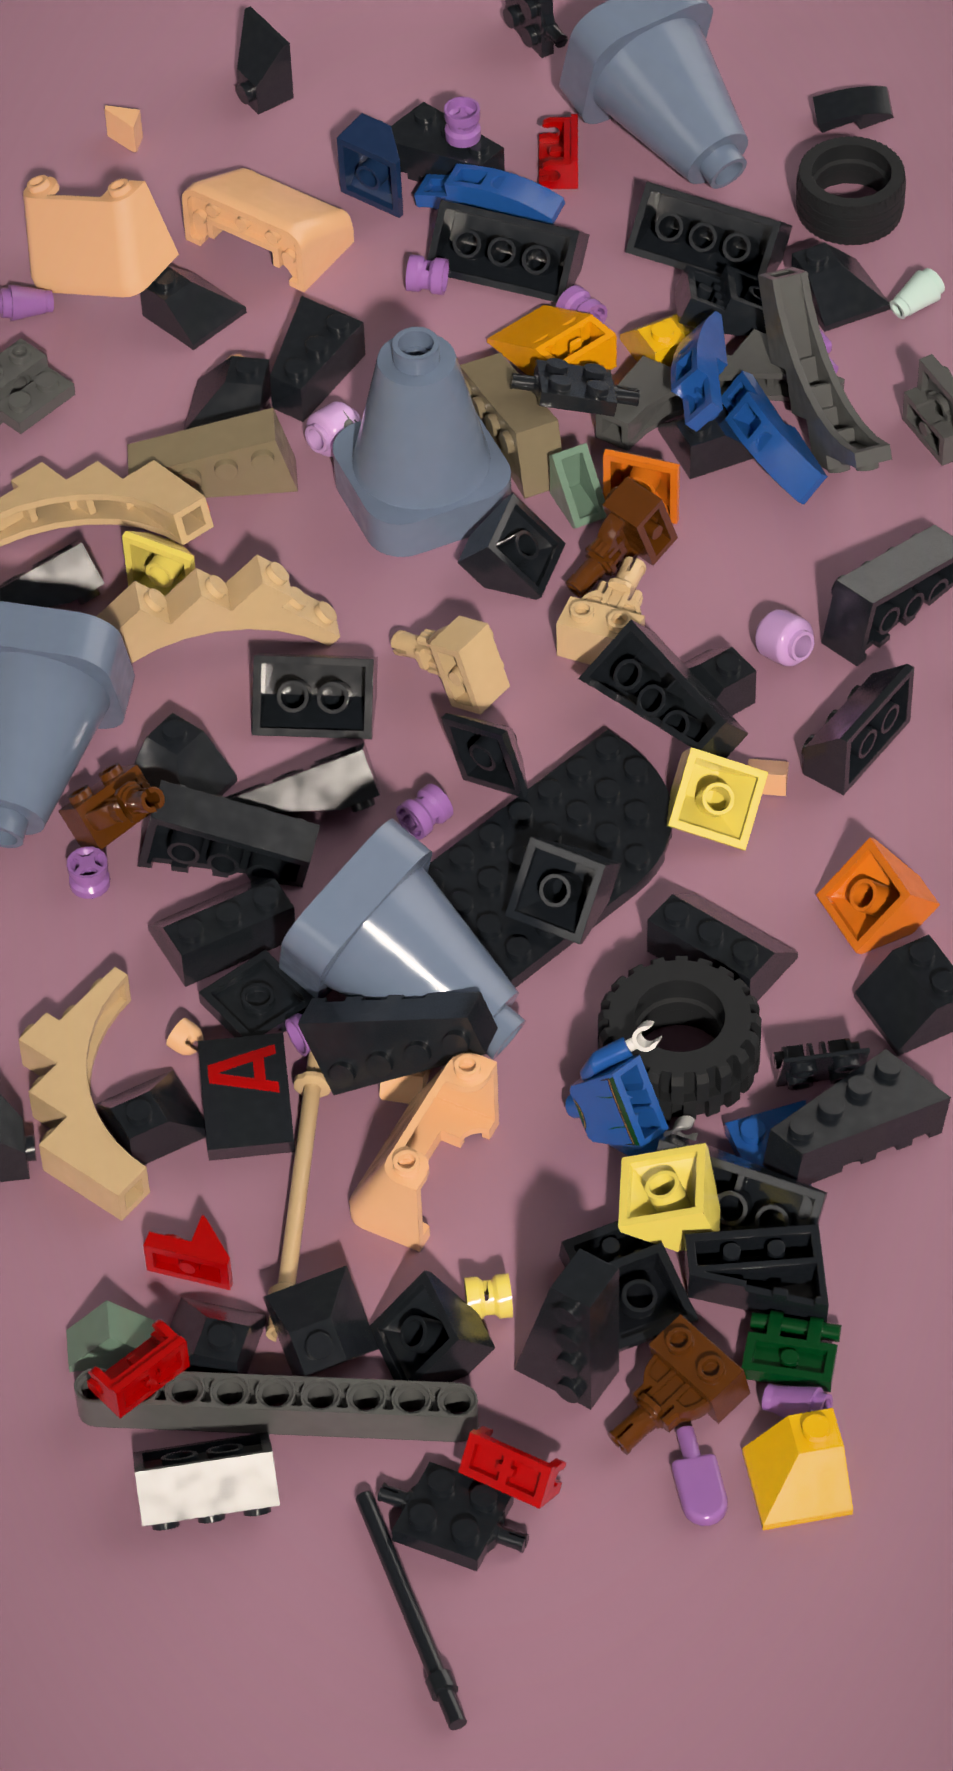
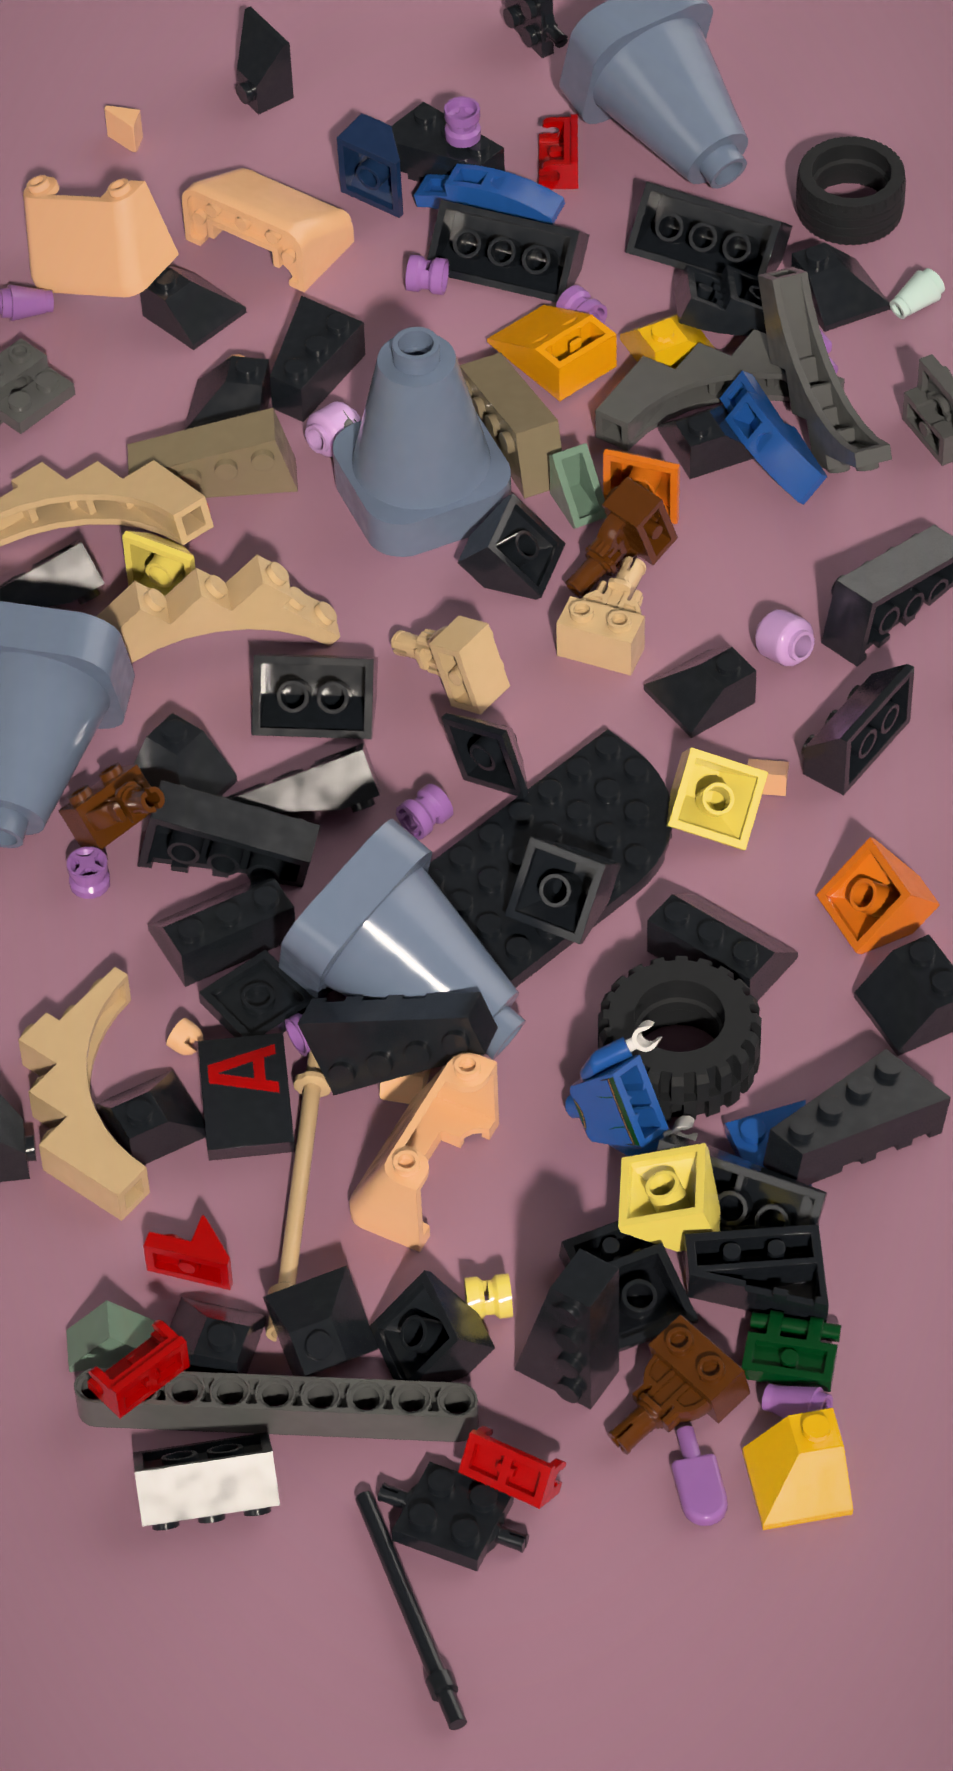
(574, 387): black plate -> none
(658, 687): black wedge -> none
(697, 370): blue slope -> none
(801, 1071): black hinge -> none
(860, 104): black slope -> none

